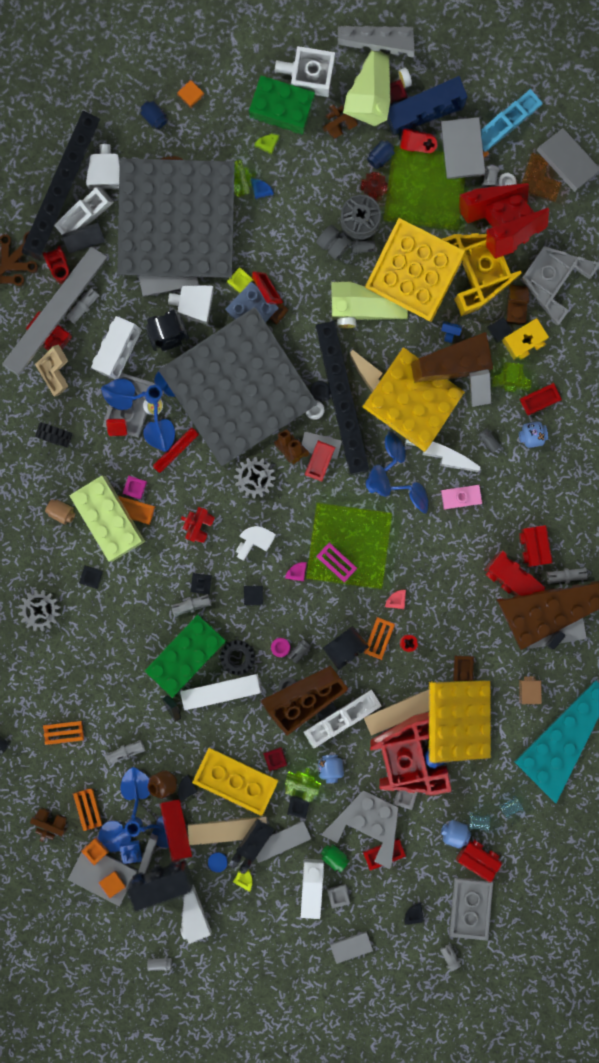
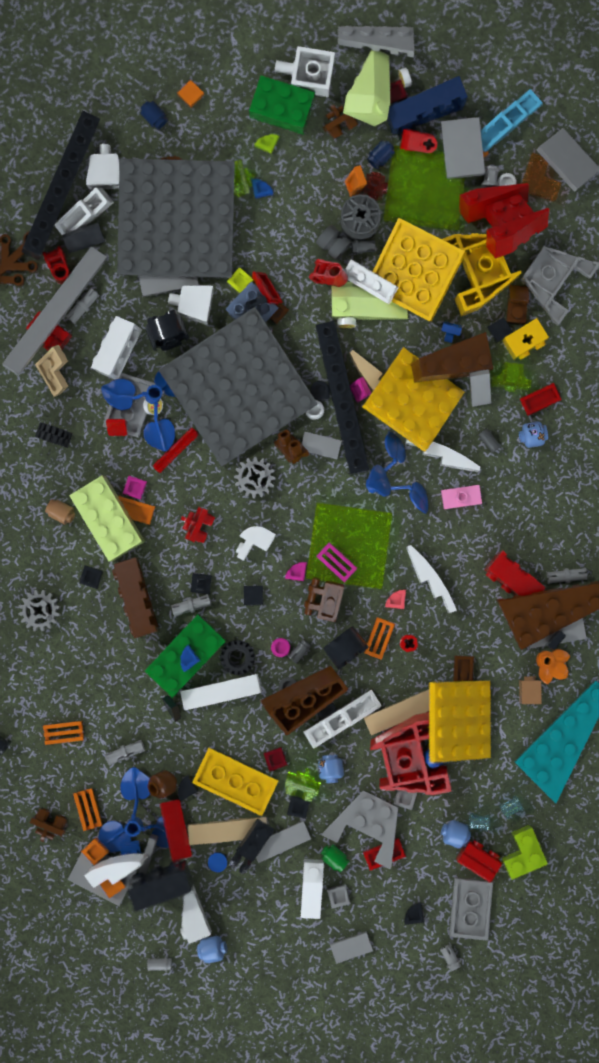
(114, 868): none -> white slope
(136, 598): none -> reddish brown wedge
(188, 658): none -> blue tile
(211, 949): none -> medium blue head
(244, 880): neon yellow tile -> none
(256, 302): none -> black tile
(320, 460): red tile -> none
(328, 273): none -> red piece
(330, 599): none -> plate
(355, 181): none -> orange tile
(360, 389): none -> dark pink tile
(370, 282): none -> white tile
(427, 573): none -> white slope
(529, 855): none -> lime brick
(536, 546): red brick -> none
(554, 667): none -> orange plate

